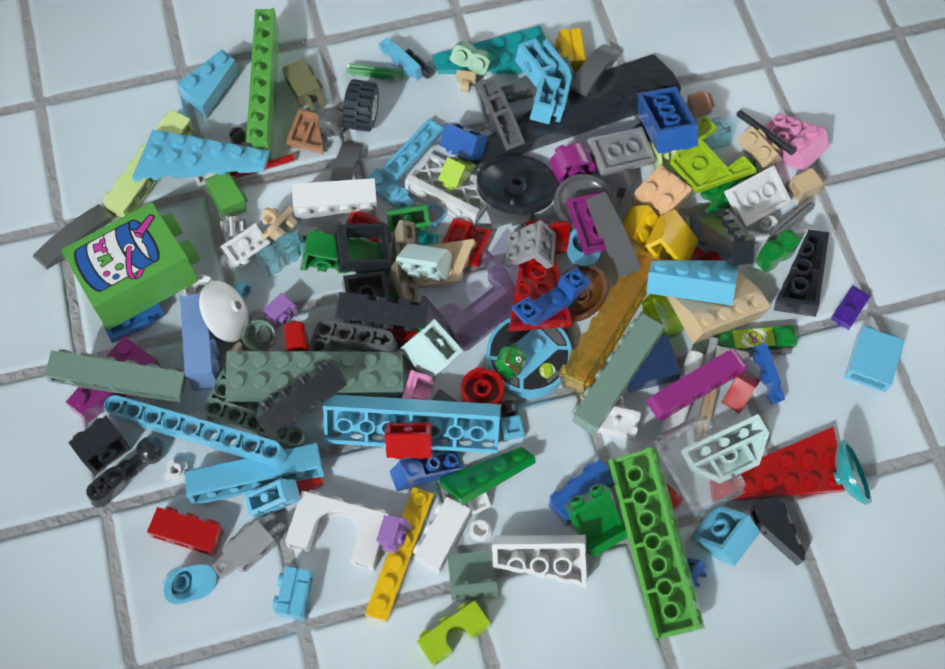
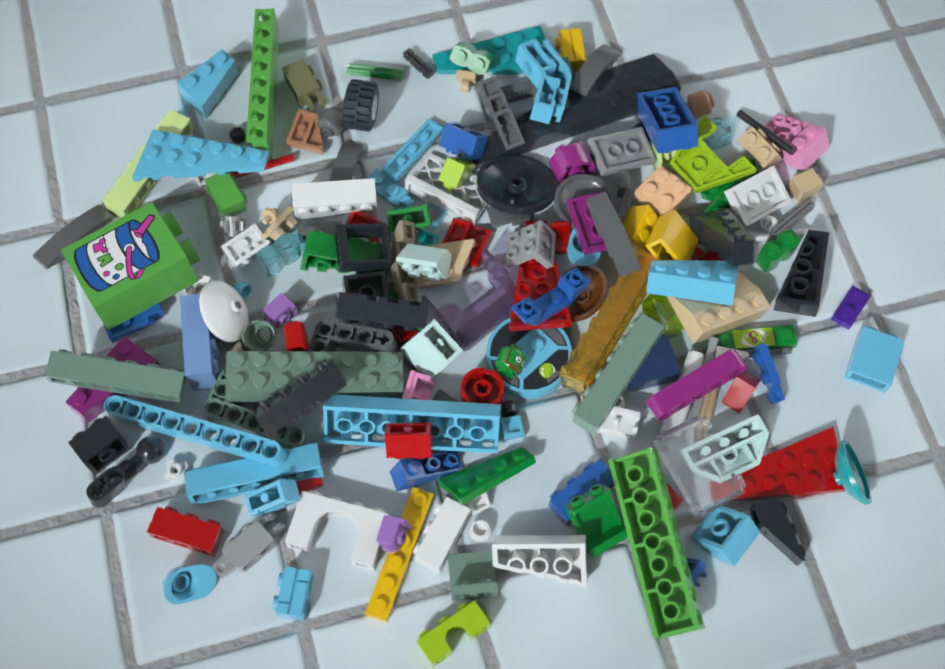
(400, 57): medium azure hinge -> none

